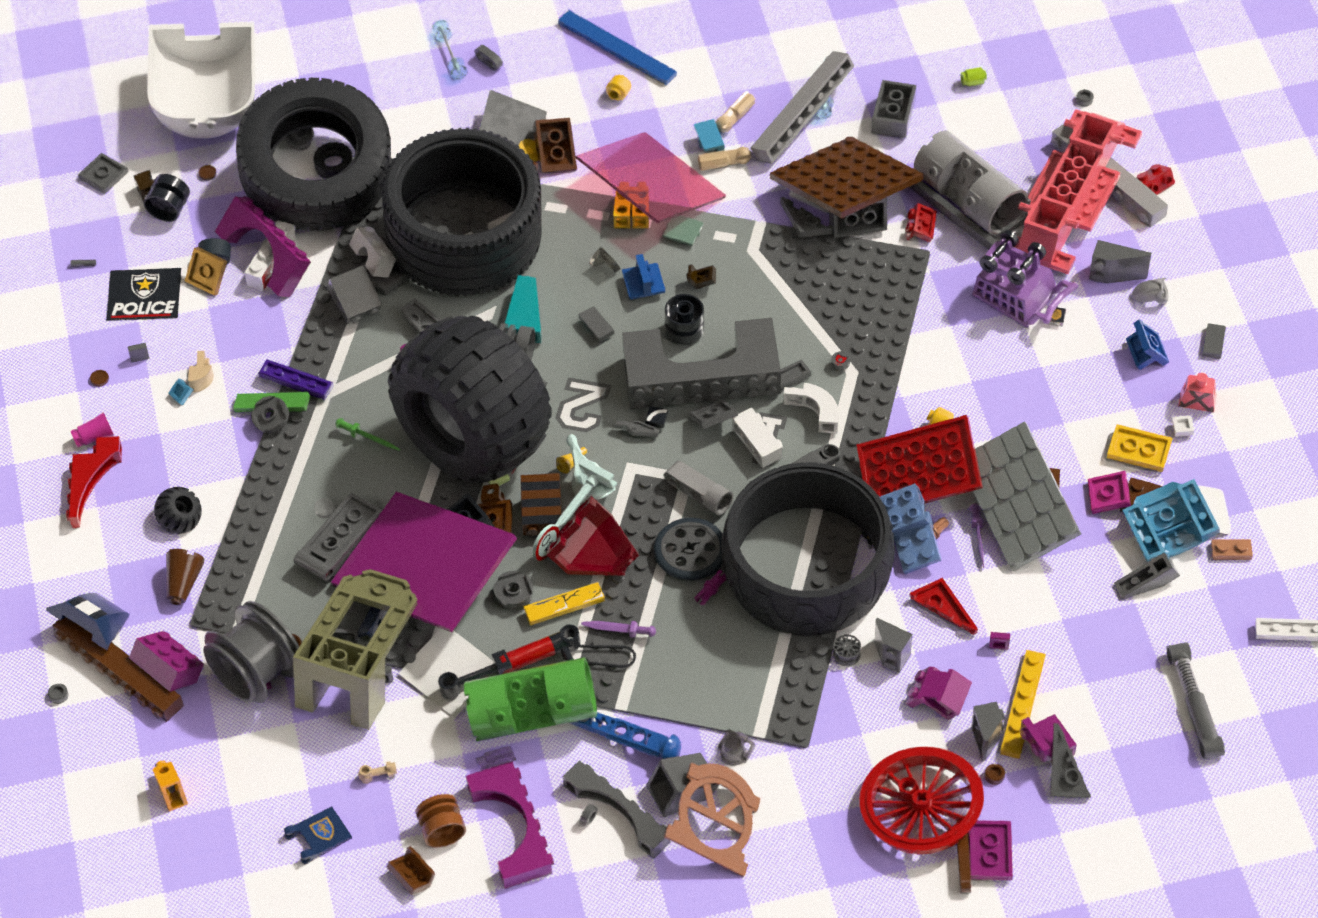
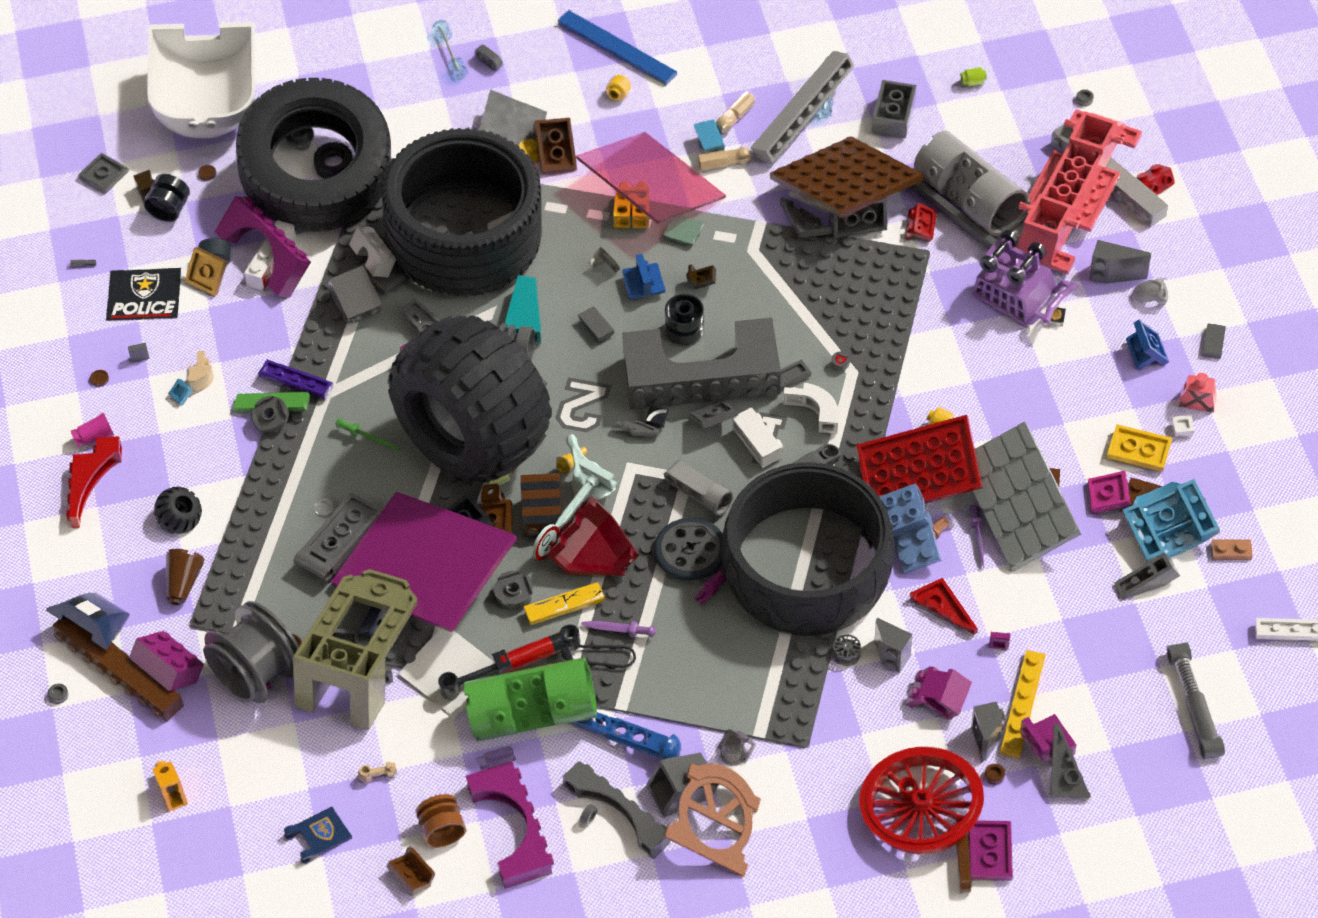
(1217, 505): white sticker -> none

